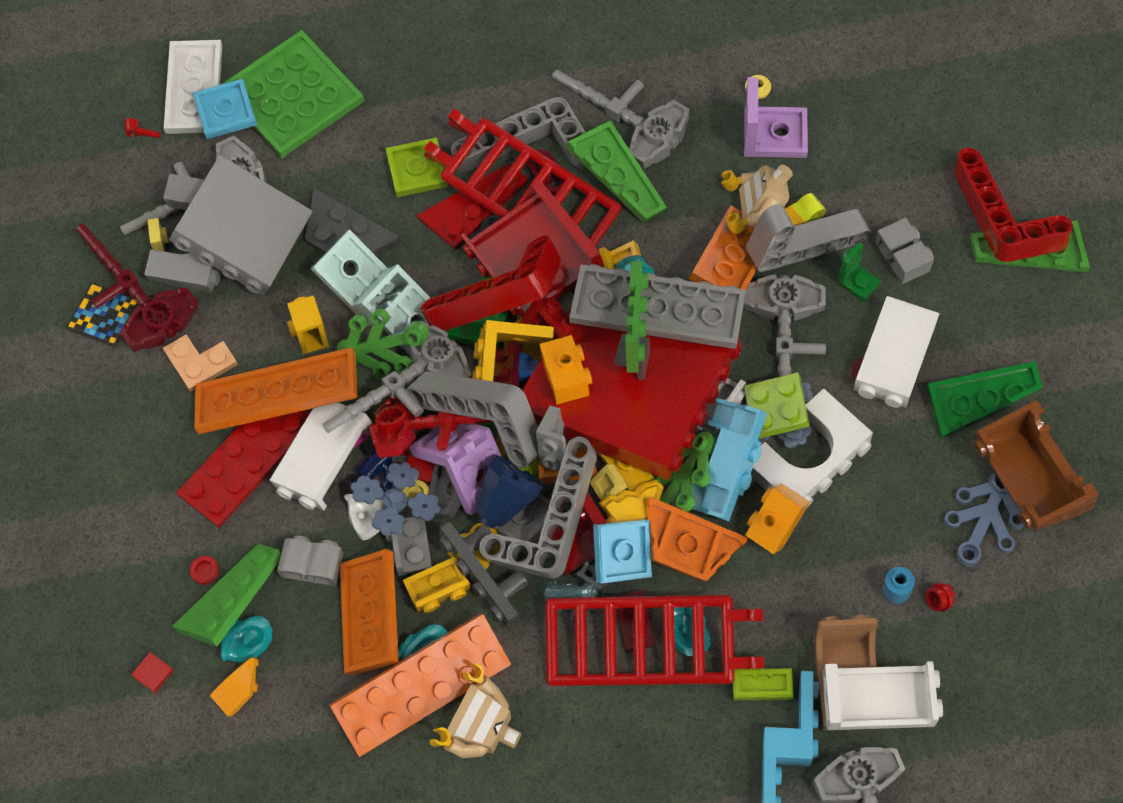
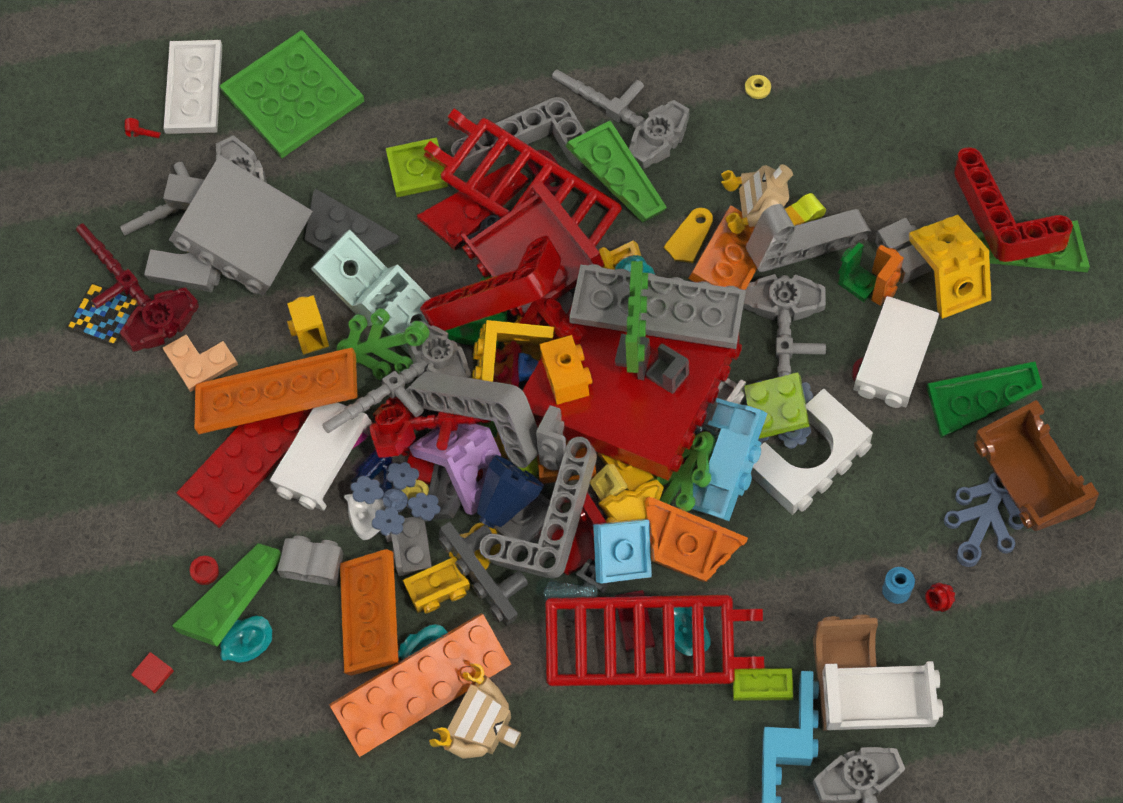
(157, 235): light yellow plate -> none
(224, 108): medium azure tile -> none
(237, 688): light orange slope -> none
(669, 369): none -> dark grey panel
(689, 236): none -> yellow piece
(761, 123): lavender bracket -> none
(776, 518): light orange brick -> none
(887, 268): none -> orange bracket
(955, 263): none -> yellow bracket

